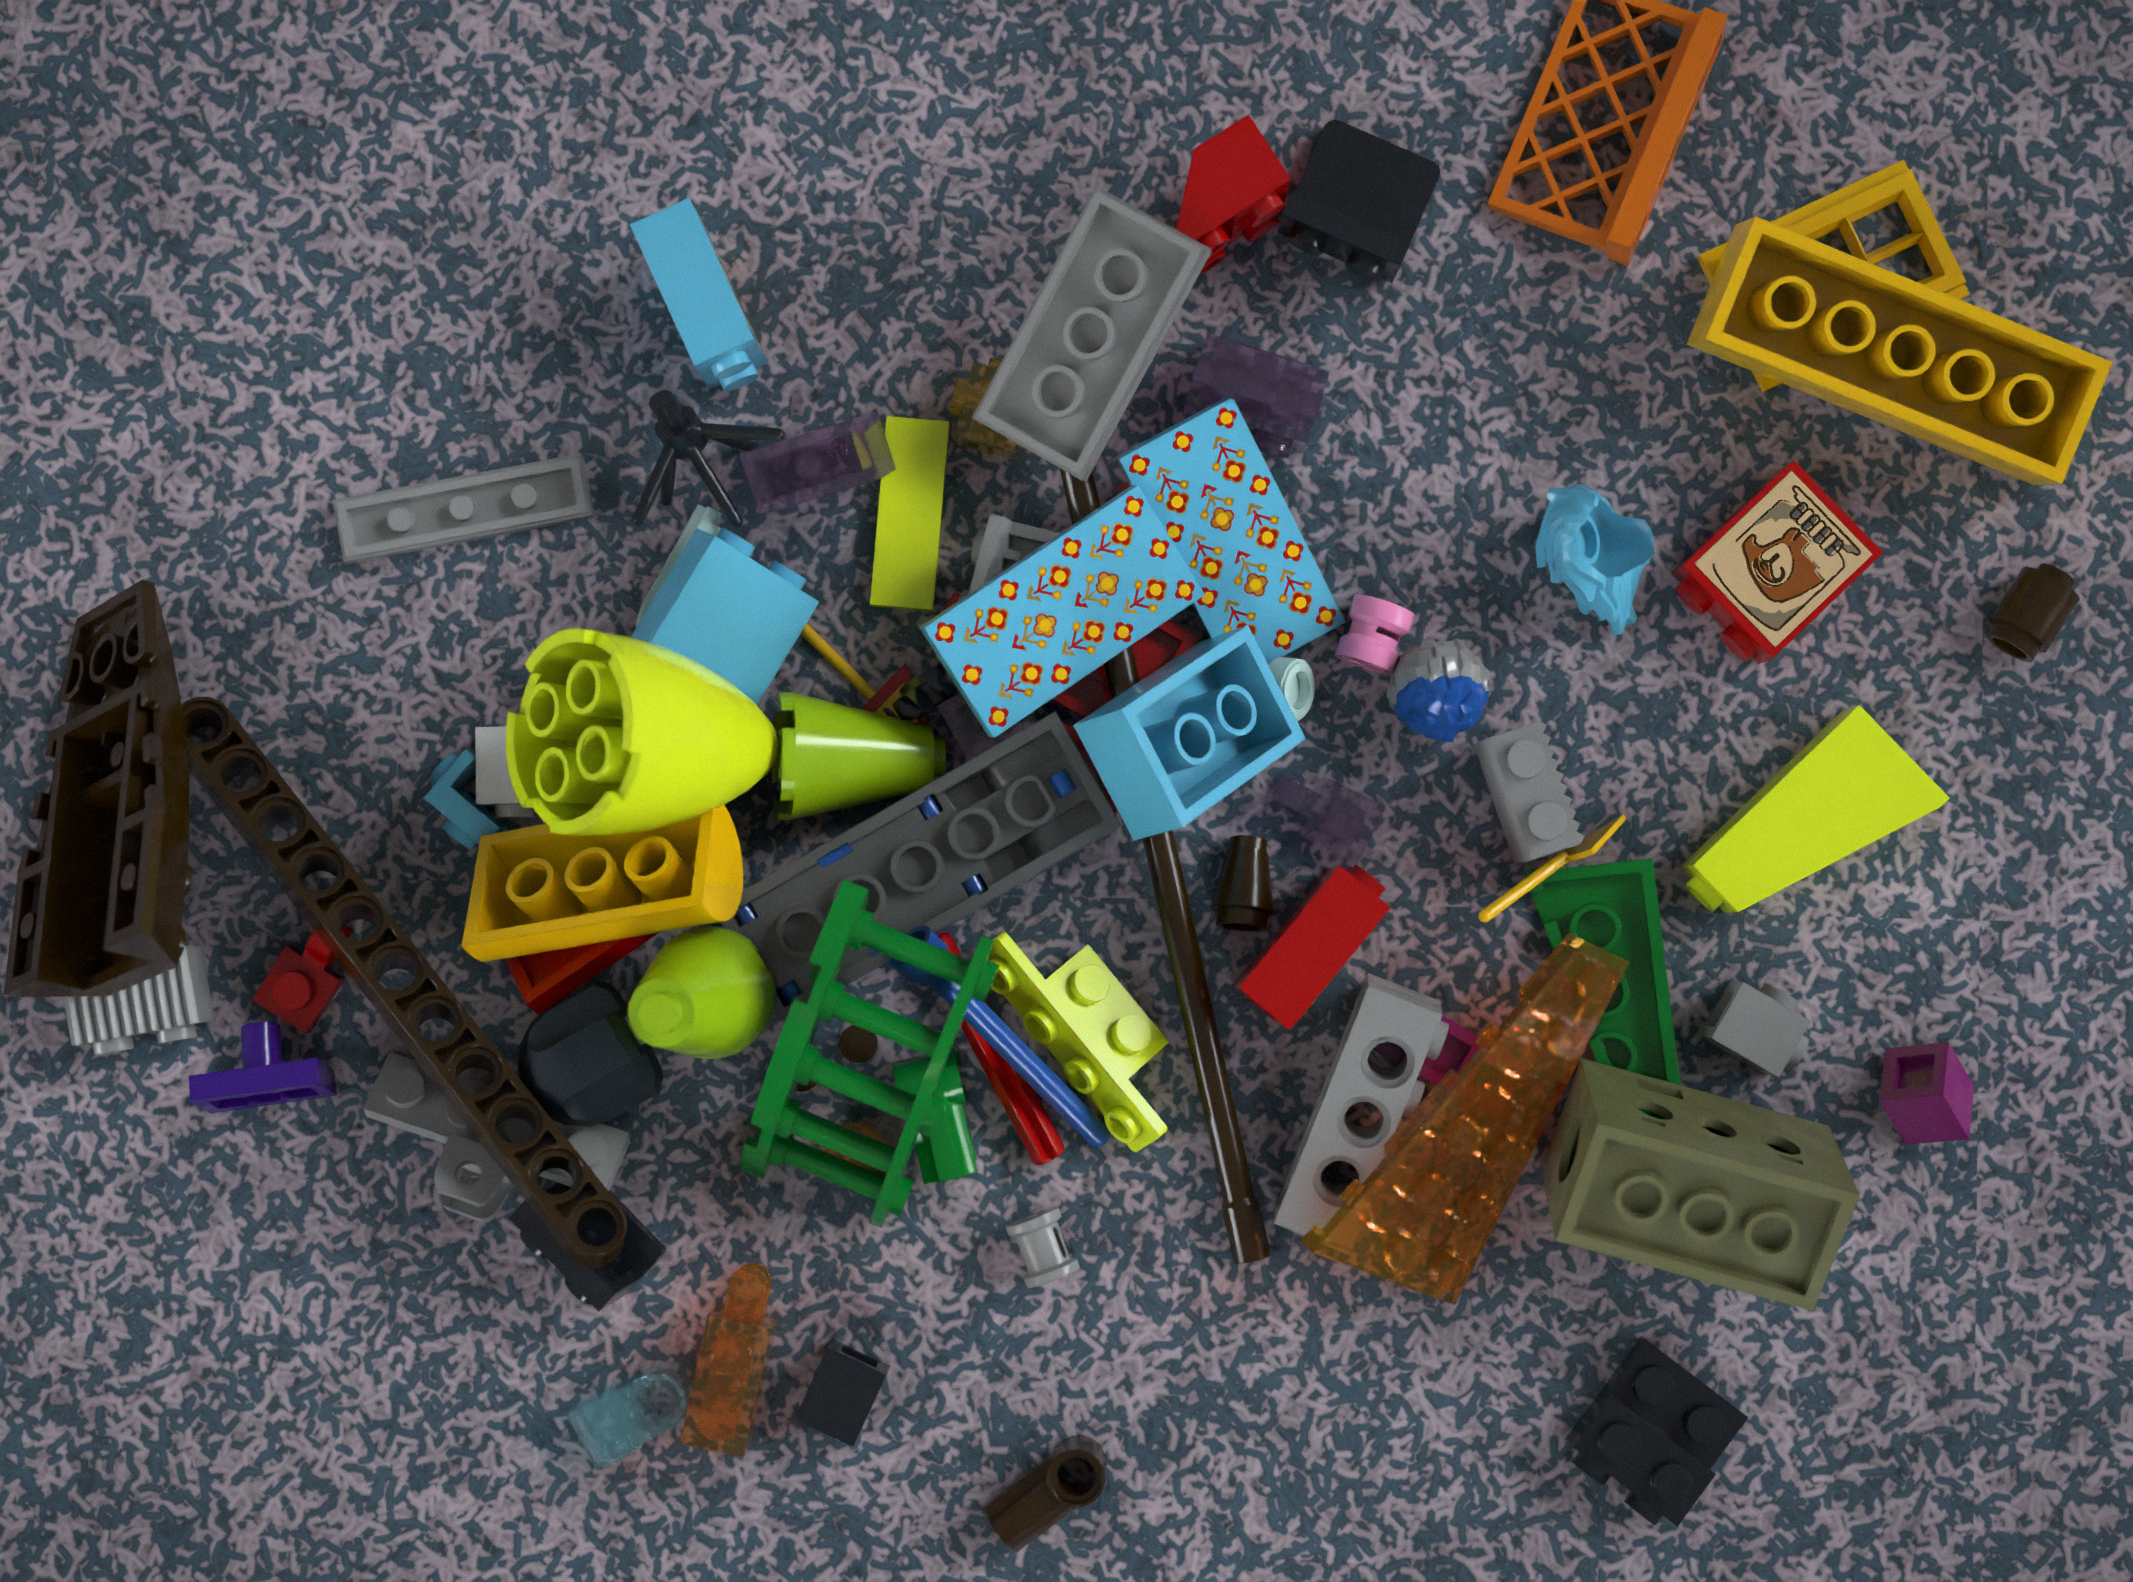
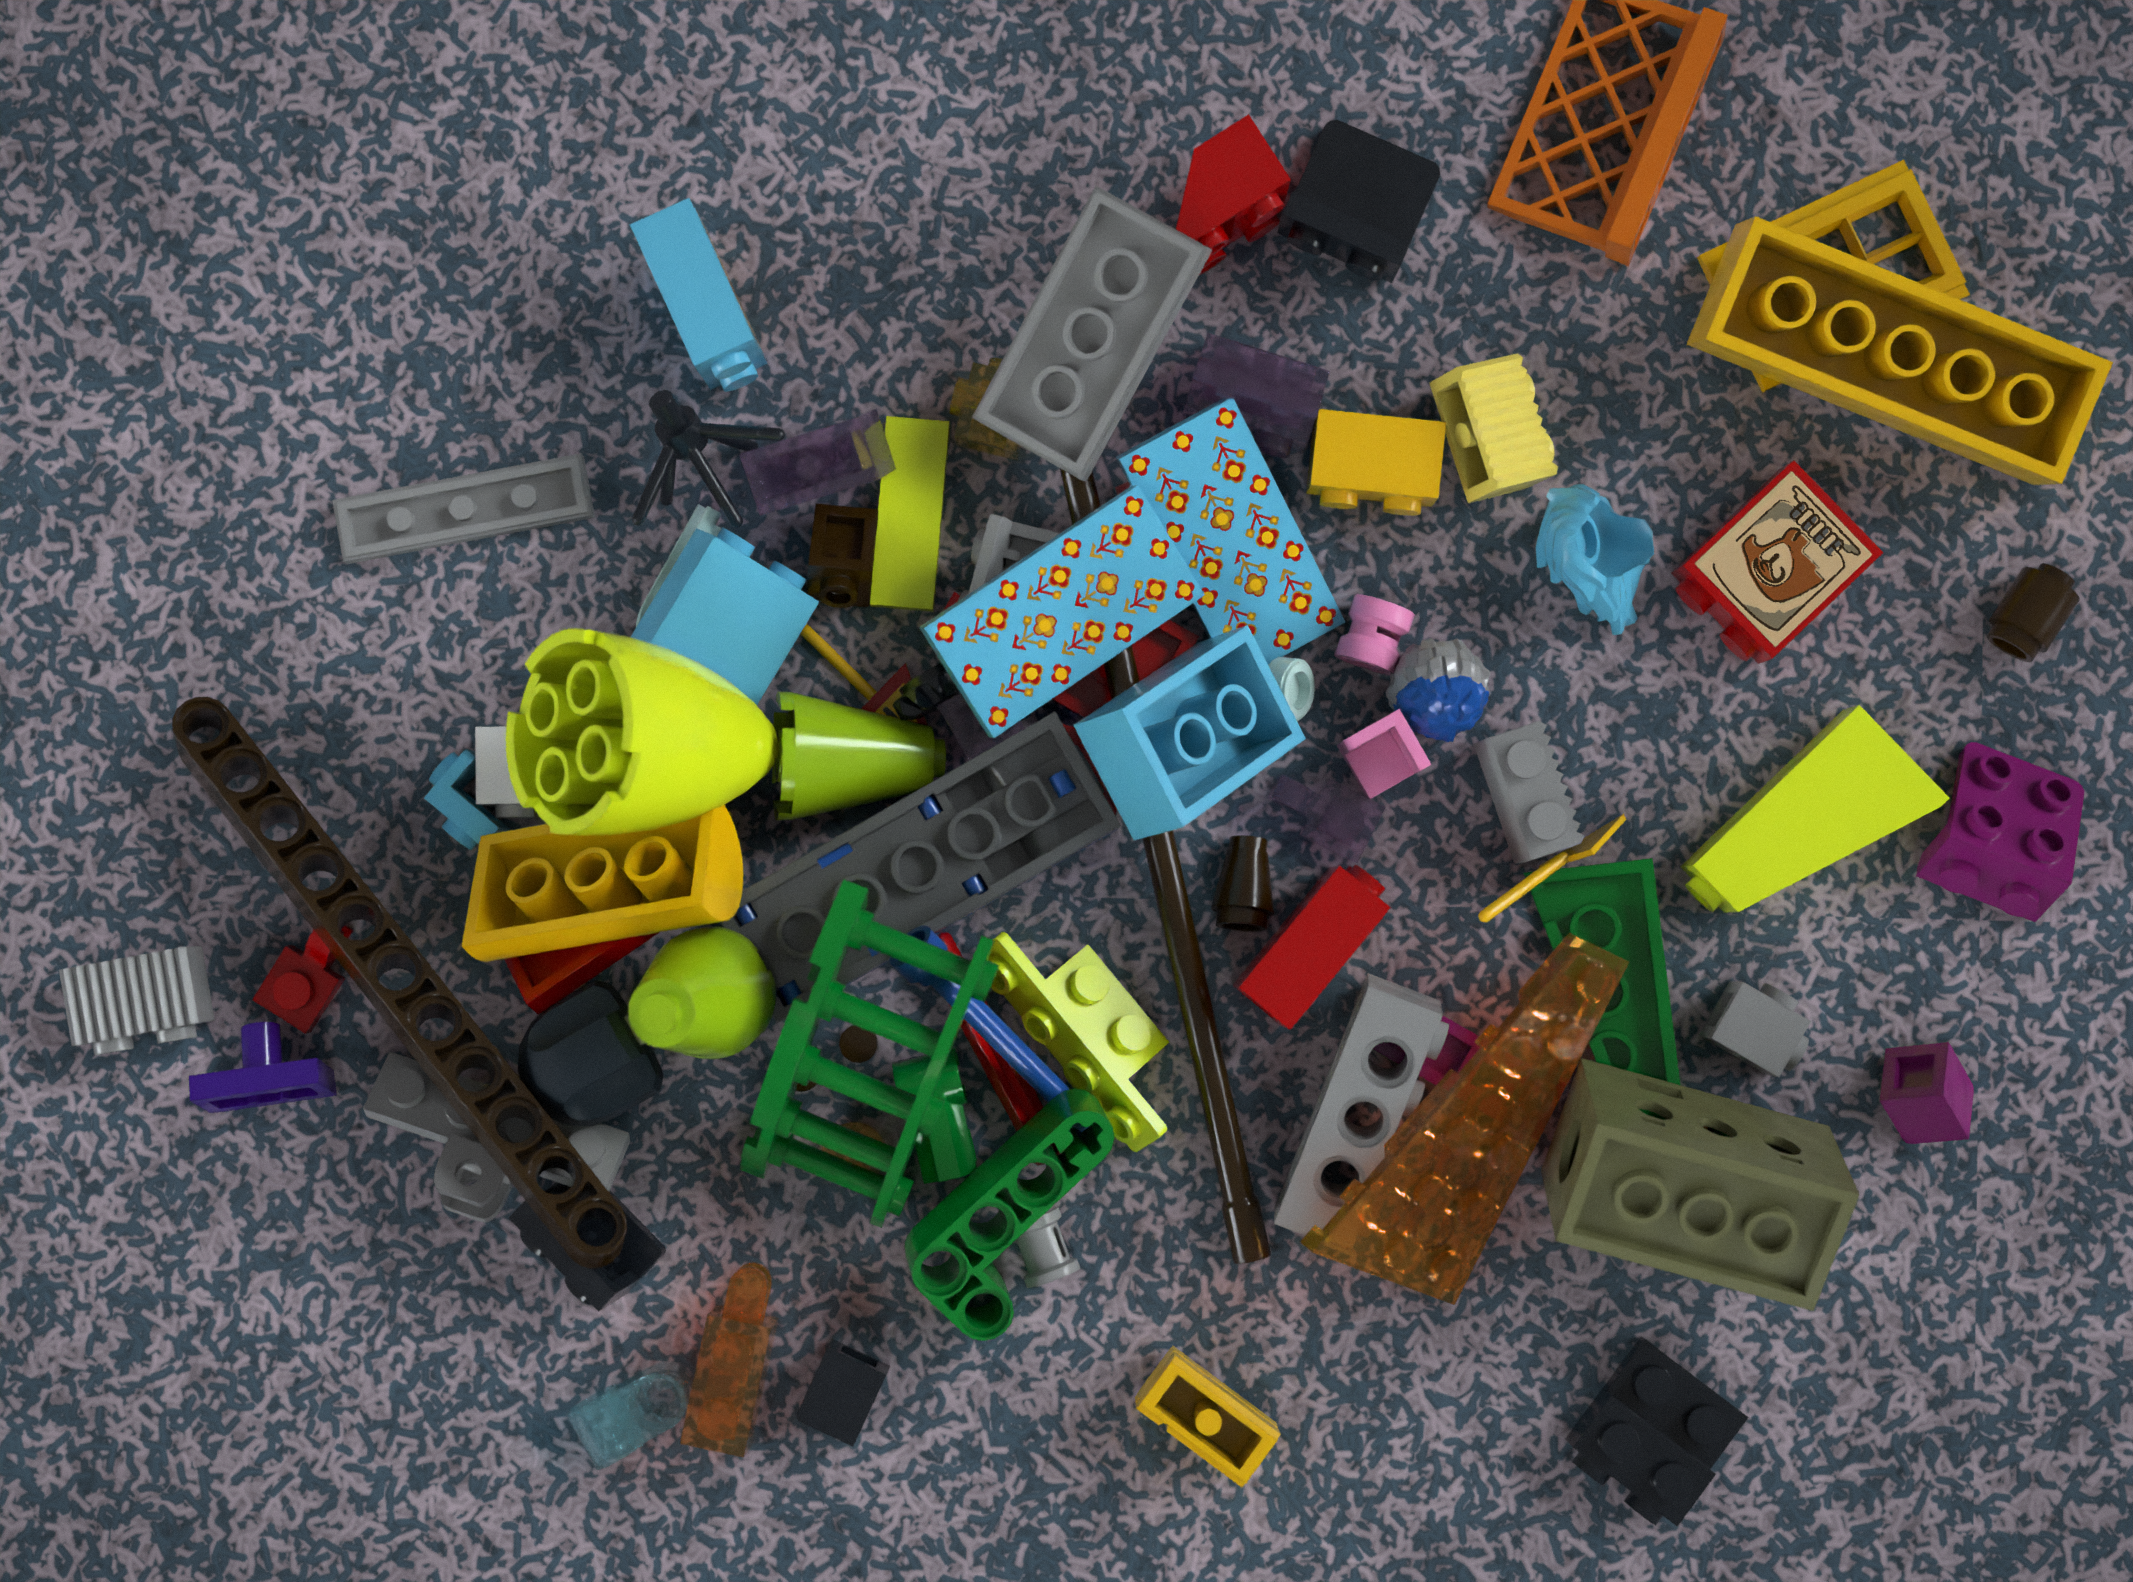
(112, 850): dark brown wedge -> none
(842, 555): none -> dark brown bracket
(1019, 1205): none -> green beam
(1044, 1494): dark brown piece -> none
(1207, 1416): none -> yellow brick
(1375, 461): none -> yellow brick
(1383, 754): none -> bright pink panel
(1494, 427): none -> light yellow brick
(2006, 834): none -> magenta bracket

